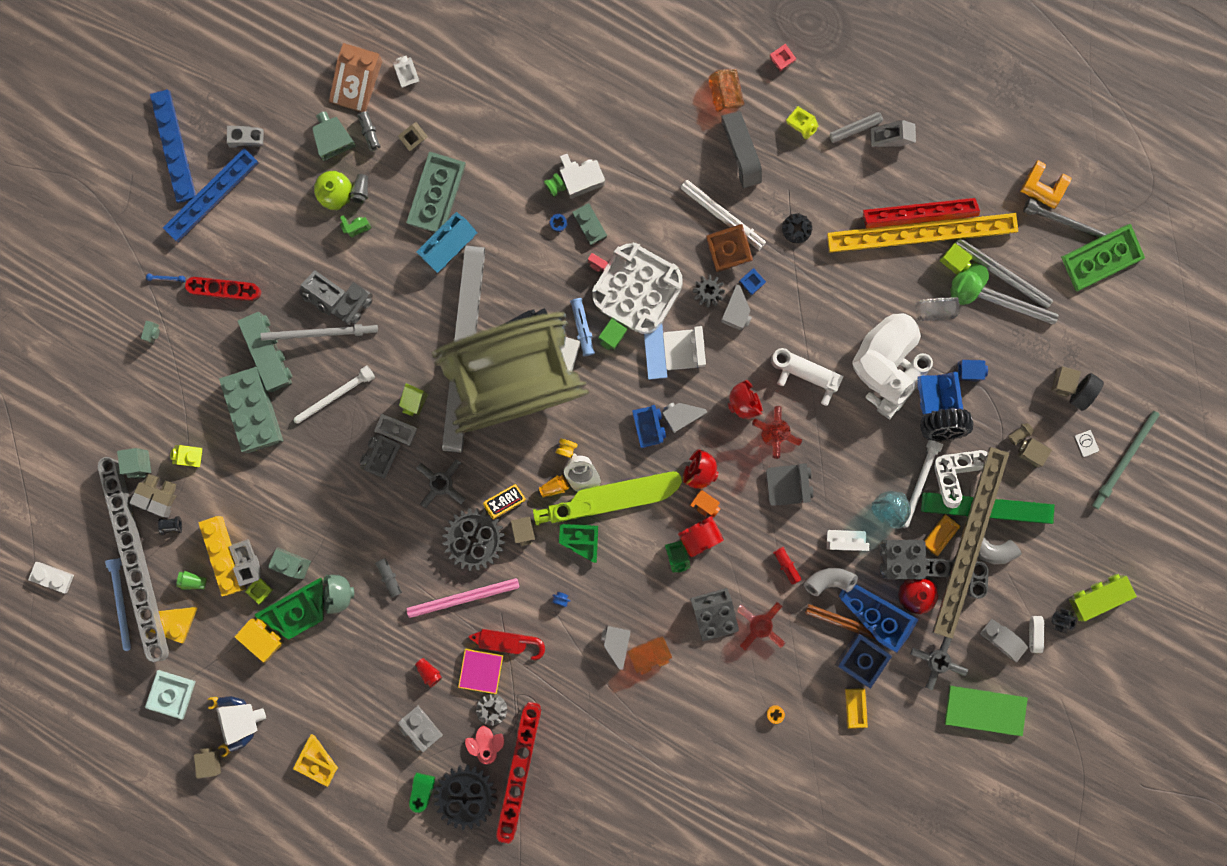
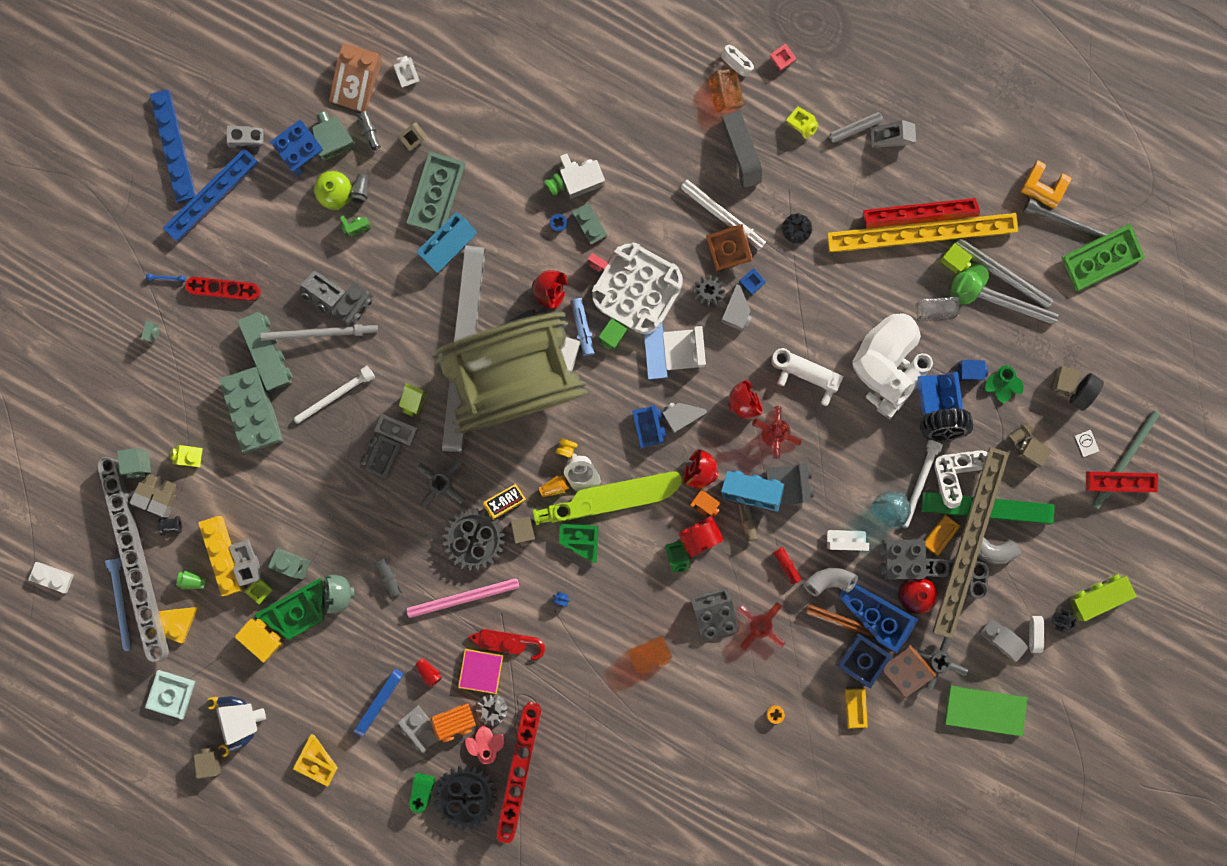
(296, 146): none -> blue bracket
(378, 703): none -> blue beam
(453, 722): none -> orange brick
(548, 288): none -> red cylinder
(616, 644): light grey slope -> none
(737, 60): none -> white beam
(747, 522): none -> dark tan axle
(752, 490): none -> dark azure brick
(908, 671): none -> dark orange tile
(1004, 387): none -> green plate
(1121, 481): none -> red plate

